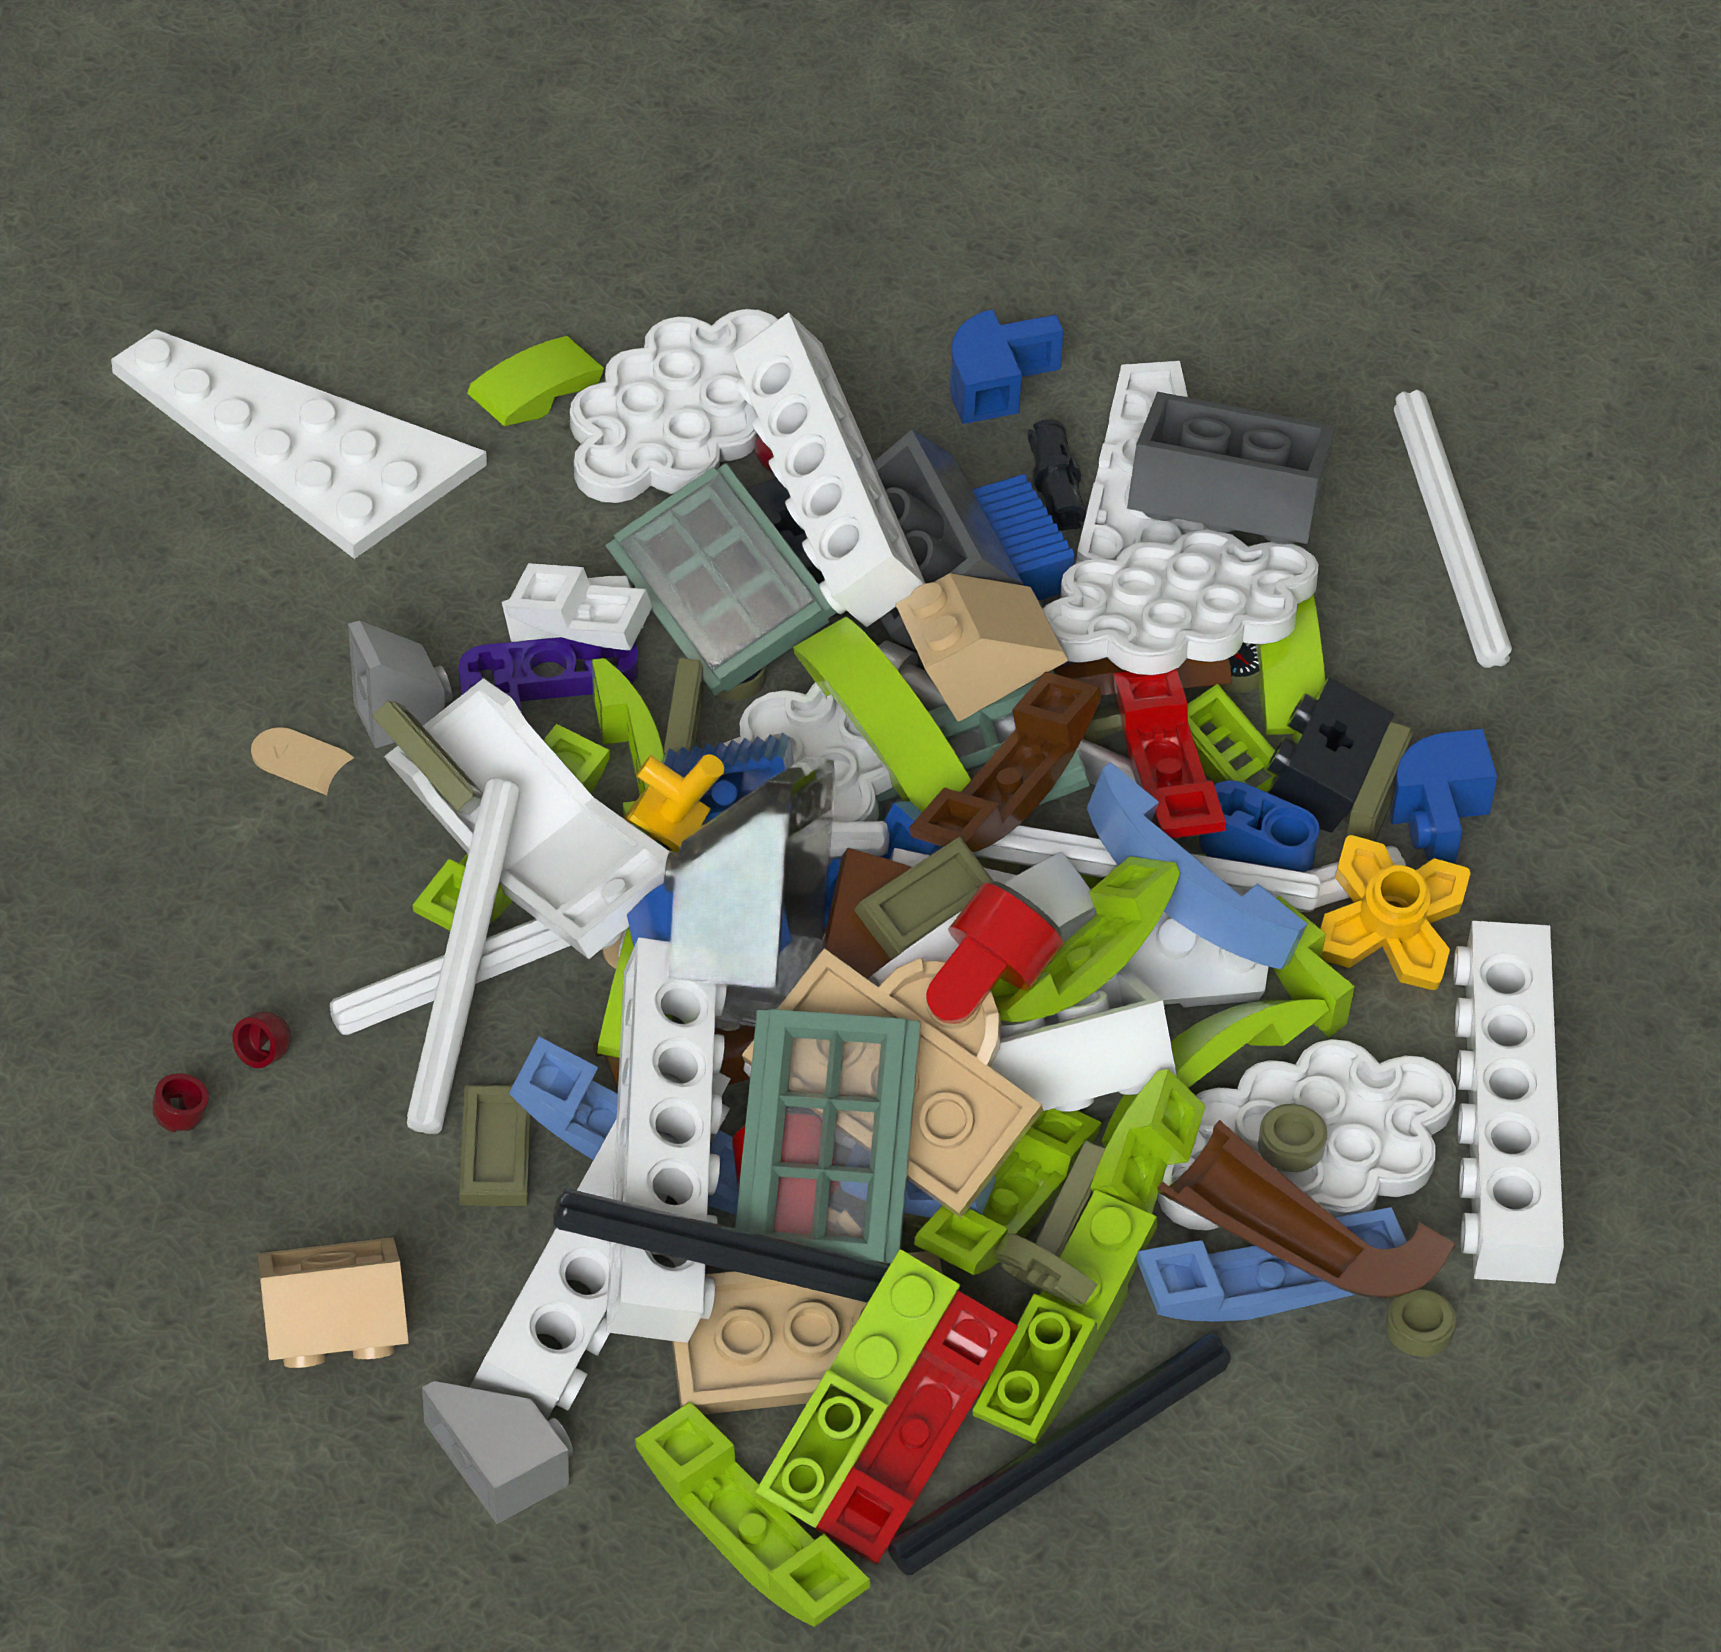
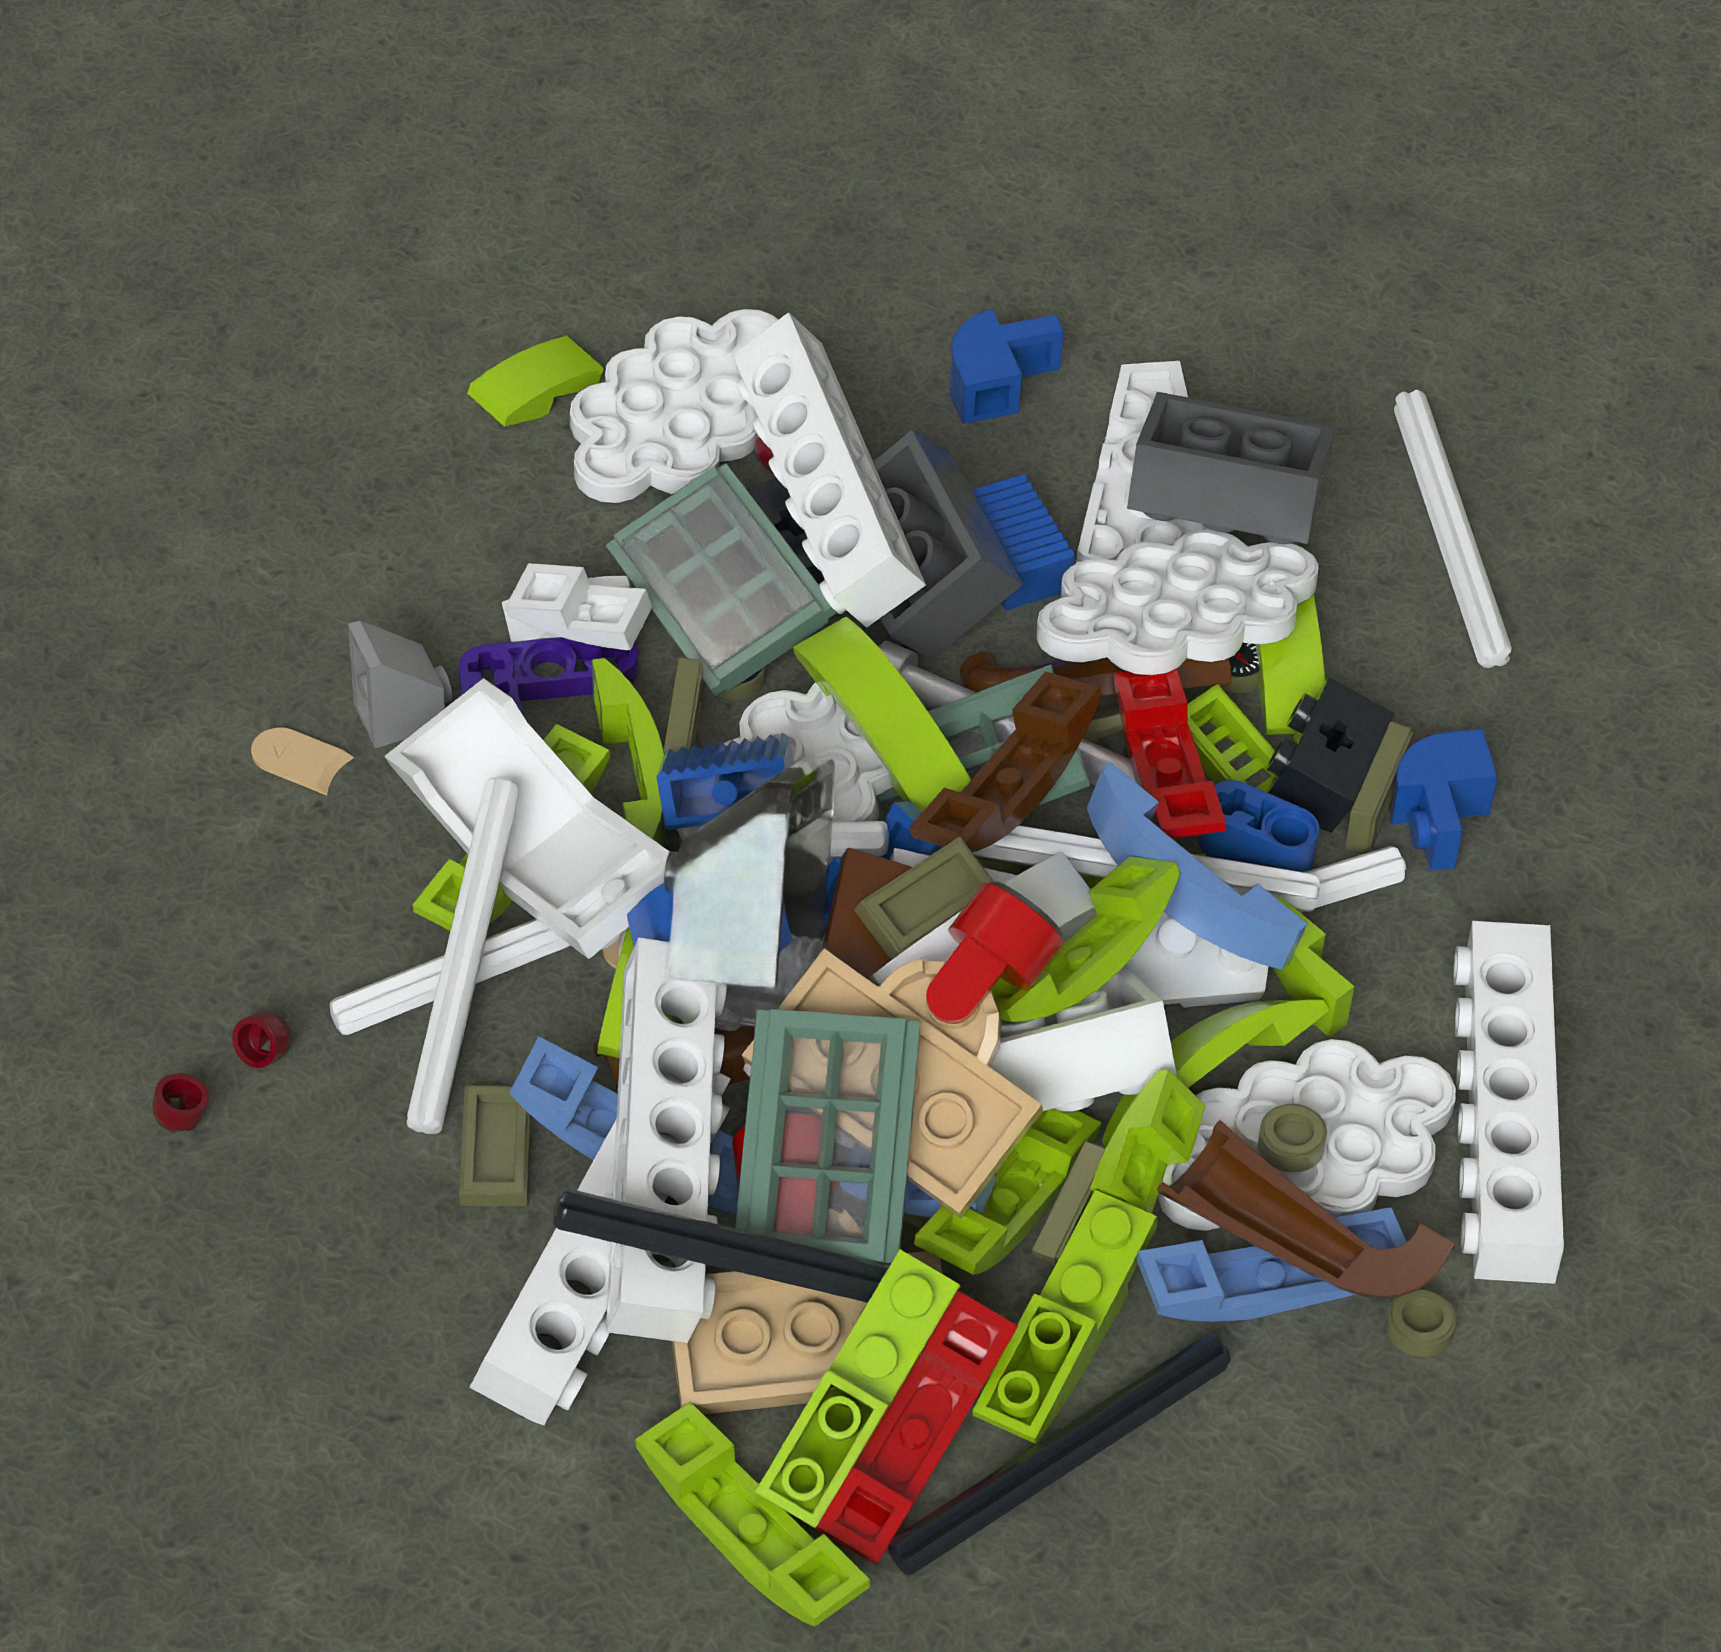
(316, 453): white wing -> none
(333, 1301): tan slope -> none
(429, 757): olive tile -> none
(498, 1445): light grey slope -> none
(671, 803): yellow arm -> none
(979, 639): tan slope -> none
(1042, 1270): olive tile -> none
(1057, 474): black pin -> none
(1393, 912): yellow plant -> none

